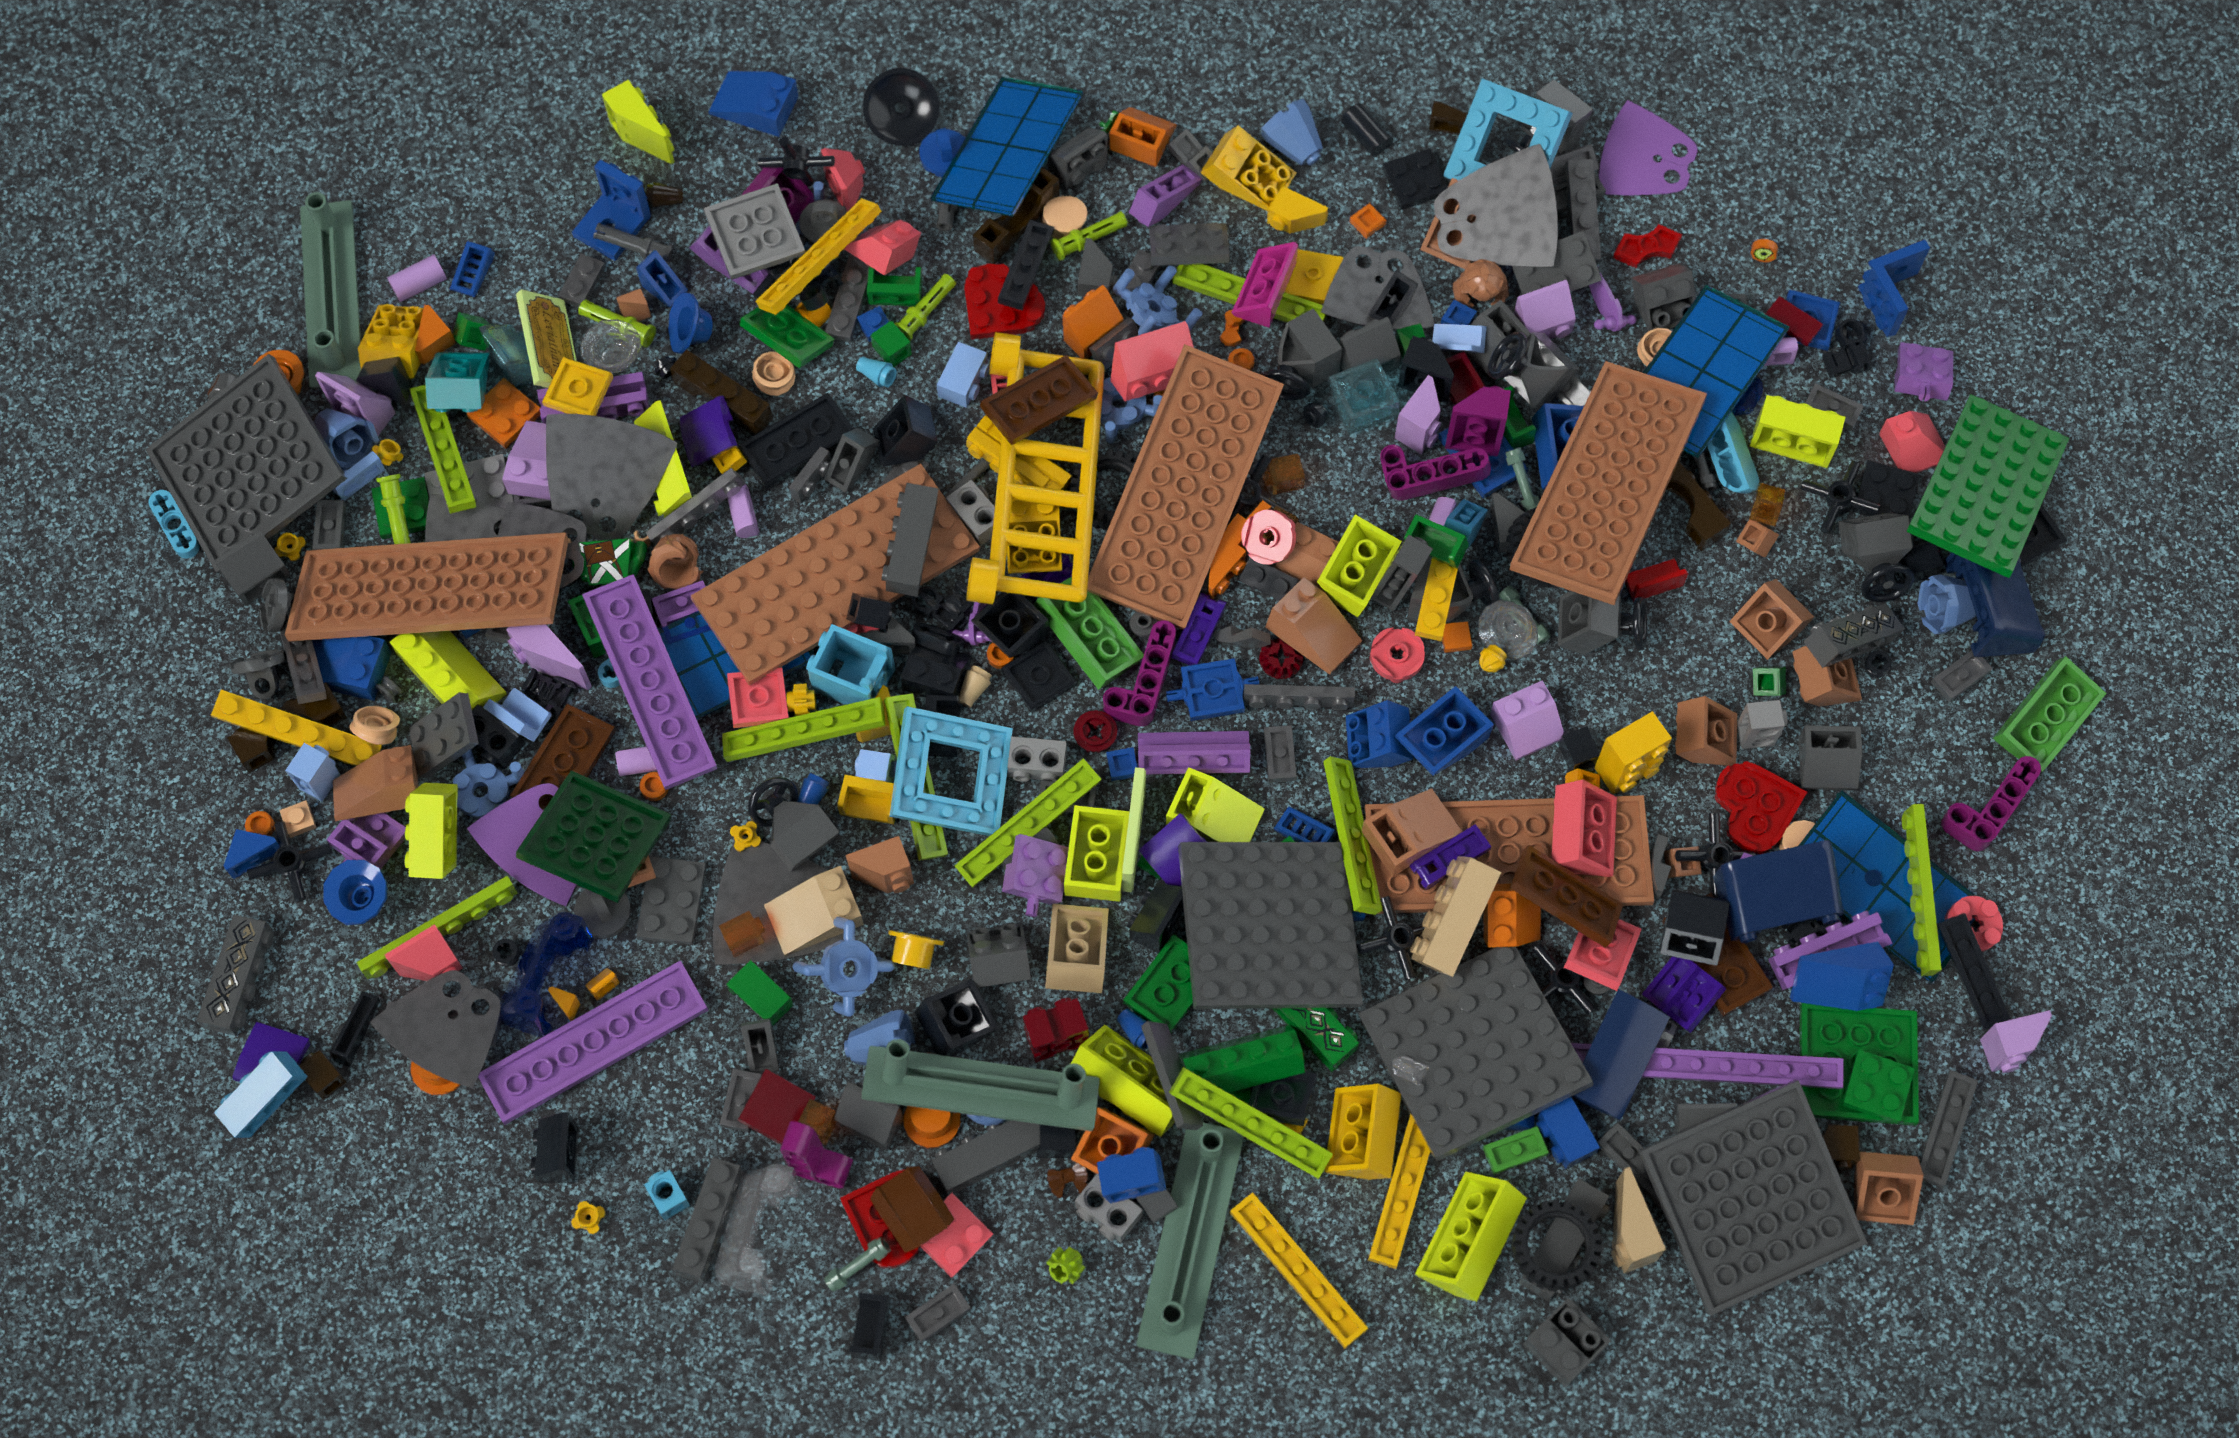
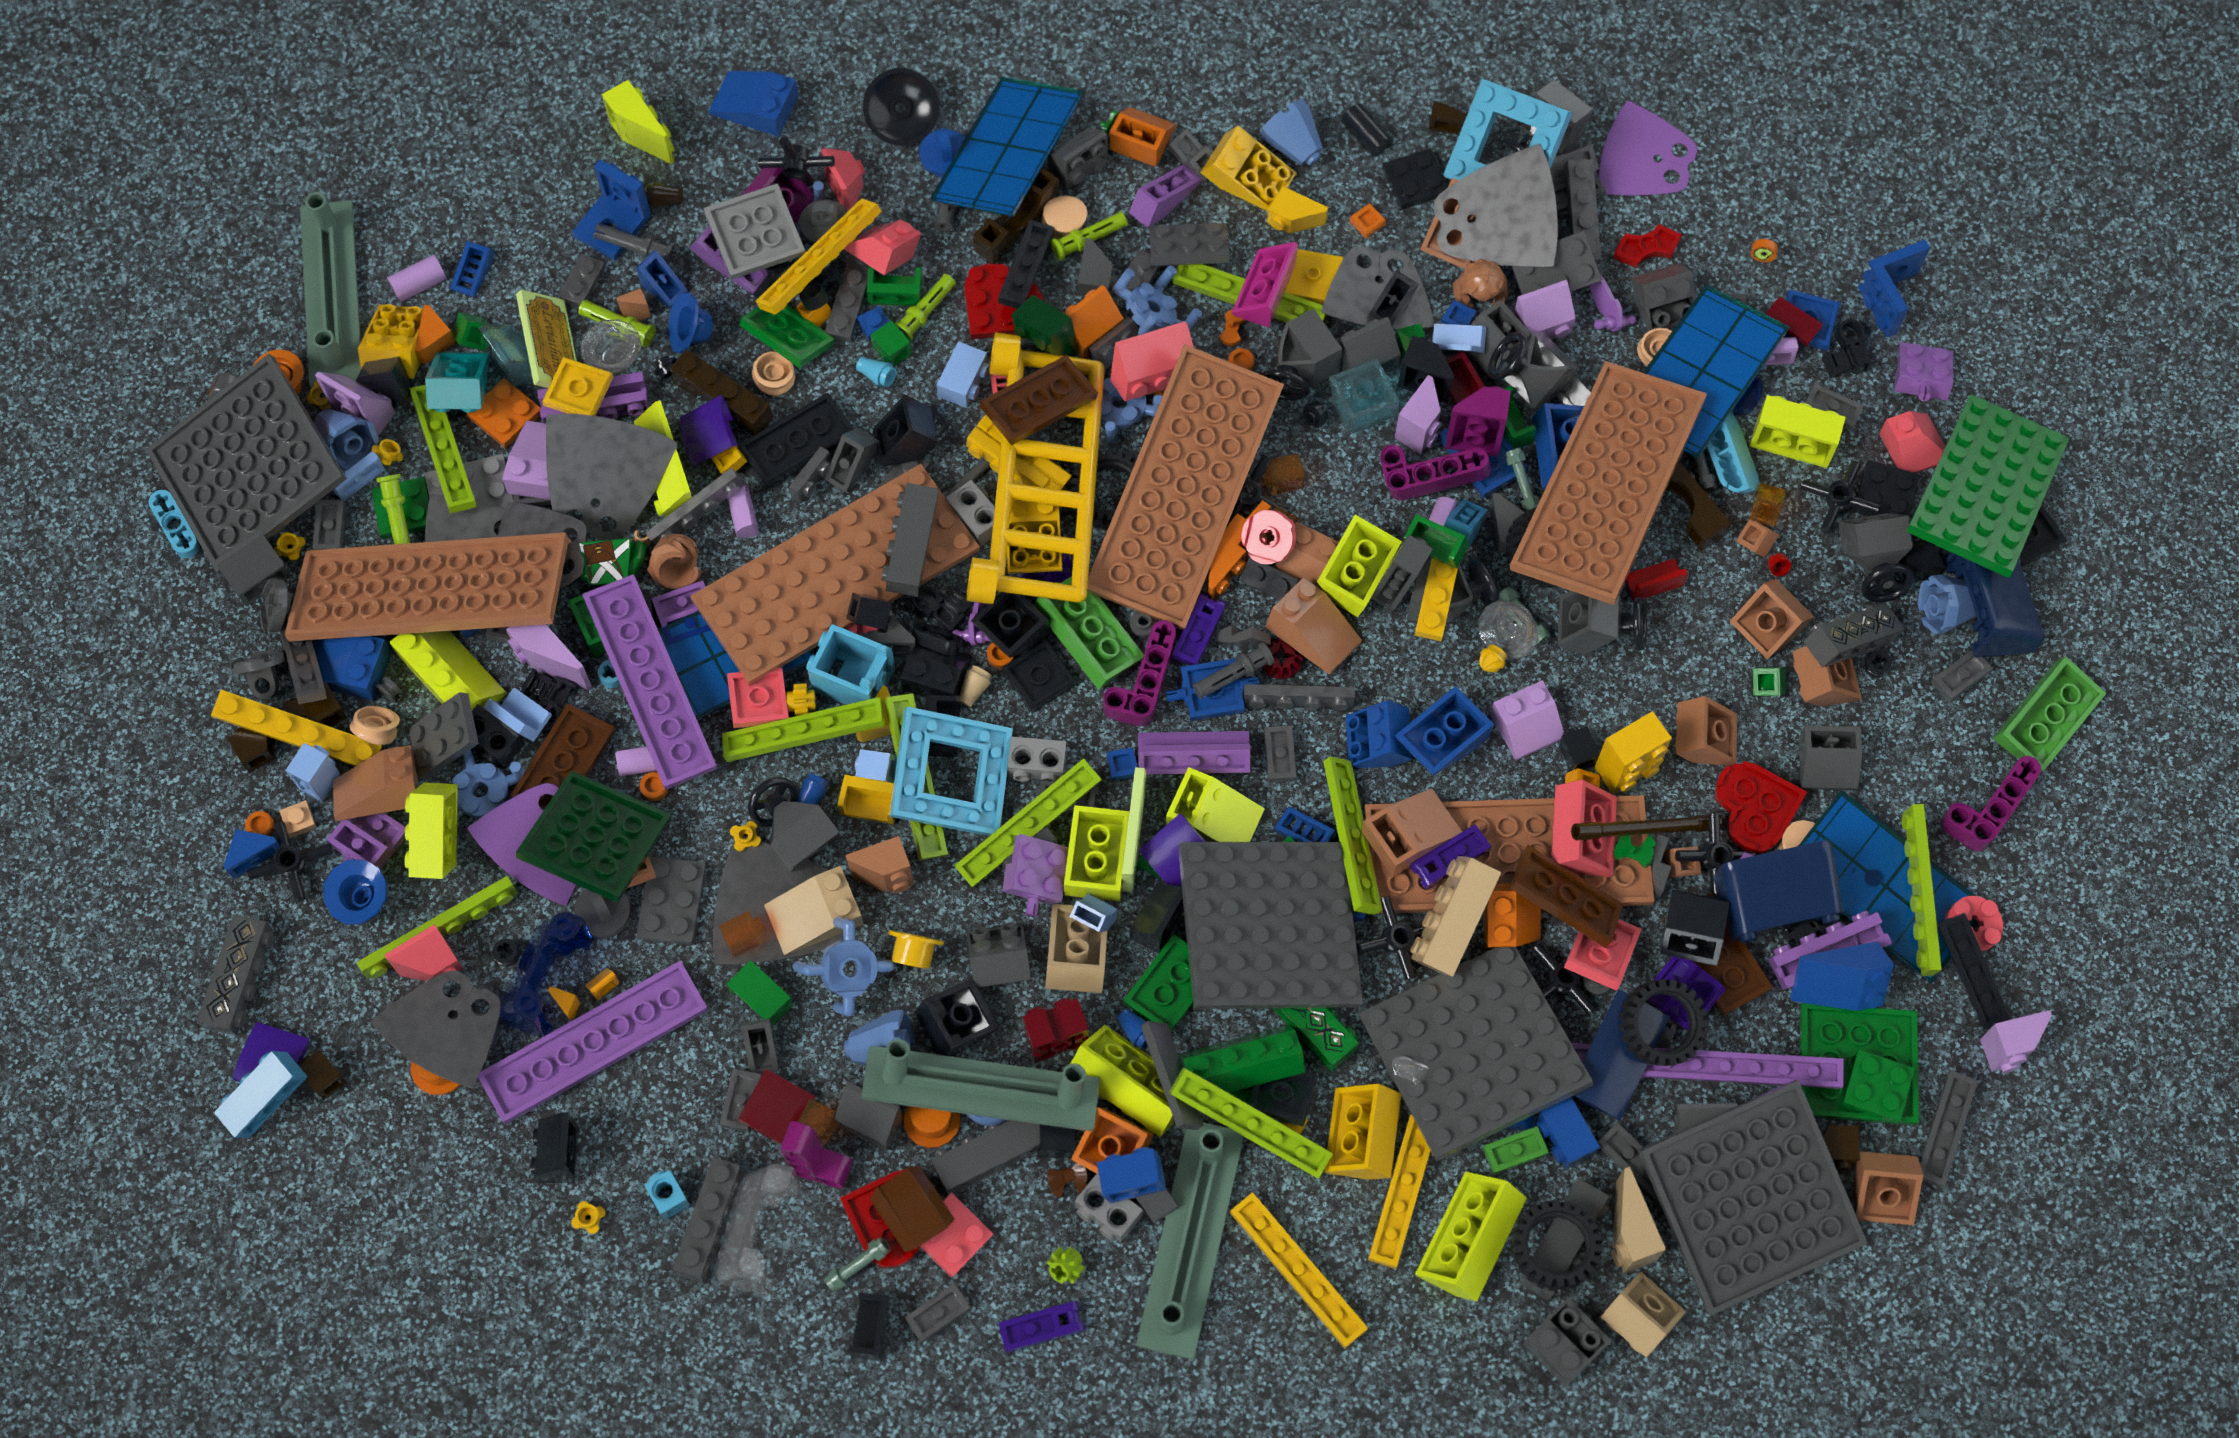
(314, 397): none -> yellow plate
(354, 1029): black piece -> none
(1040, 1327): none -> dark purple plate
(1045, 327): none -> dark green slope
(1094, 913): none -> medium blue piece
(1097, 720): dark red gear -> none
(1245, 665): none -> dark grey pin
(1397, 669): coral plate -> none
(1456, 637): orange tile -> none
(1595, 830): none -> dark brown piece
(1642, 854): none -> green piece
(1643, 1314): none -> tan slope
(1695, 1018): none -> black tyre
(1761, 724): light grey brick -> none
(1785, 564): none -> red hinge

